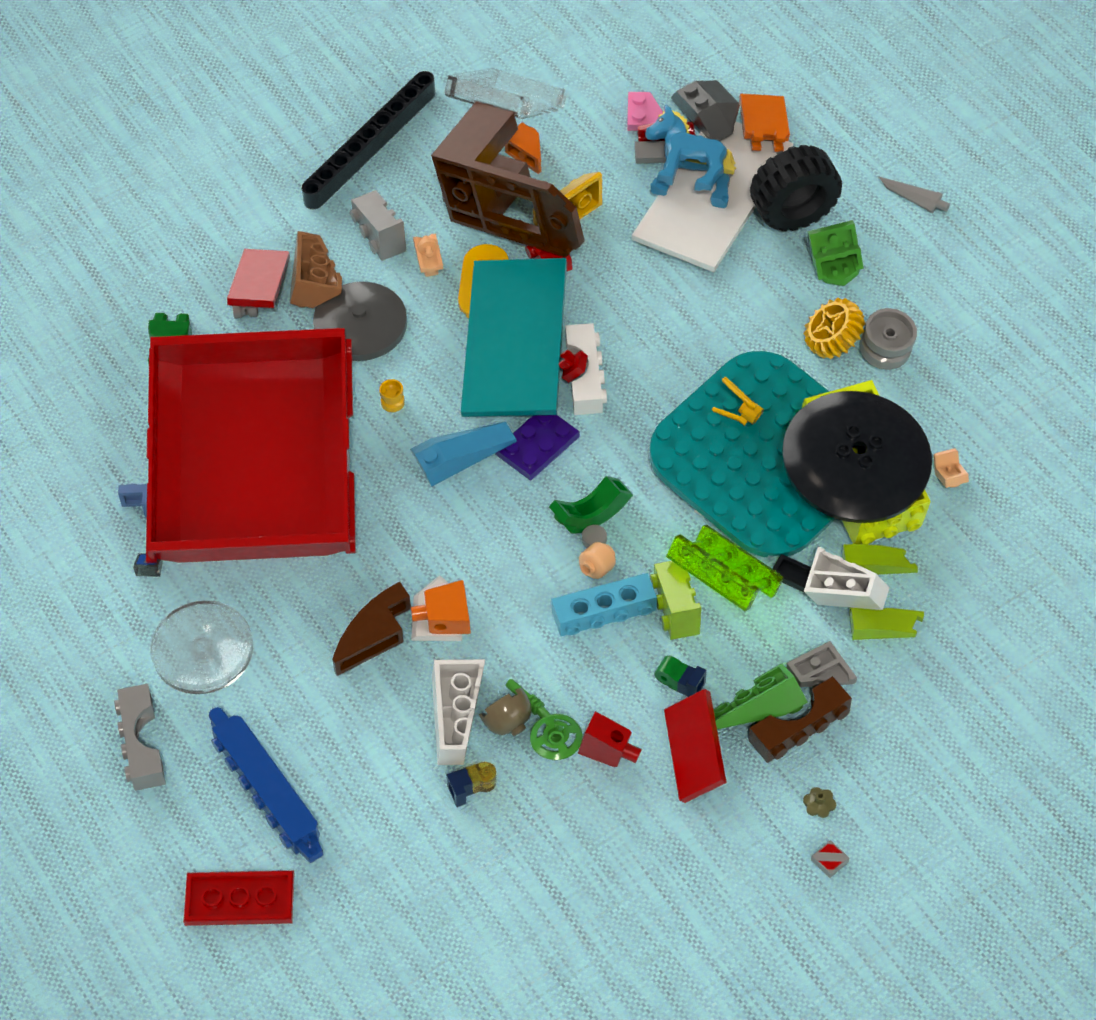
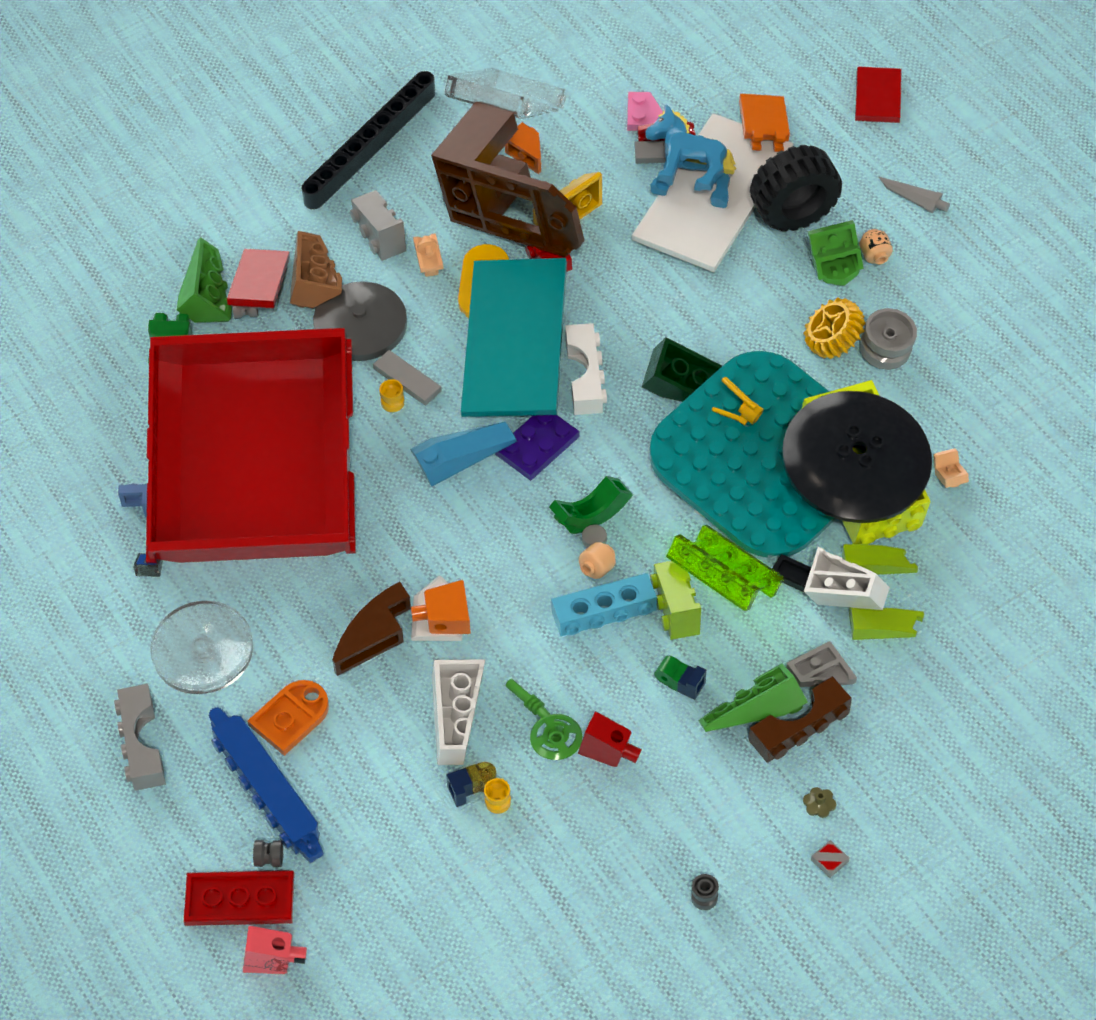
(203, 289): none -> bright green wedge
(268, 853): none -> dark grey wheel
(270, 951): none -> coral torso
(290, 716): none -> orange tile
(412, 380): none -> light grey tile
(500, 790): none -> yellow wheel
(508, 714): dark tan cylinder -> none
(573, 364): red tile -> none
(676, 371): none -> dark green slope
(695, 746): red tile -> none
(704, 898): none -> dark grey wheel
(708, 108): dark grey wedge -> none
(876, 246): none -> light nougat head
(878, 94): none -> red tile

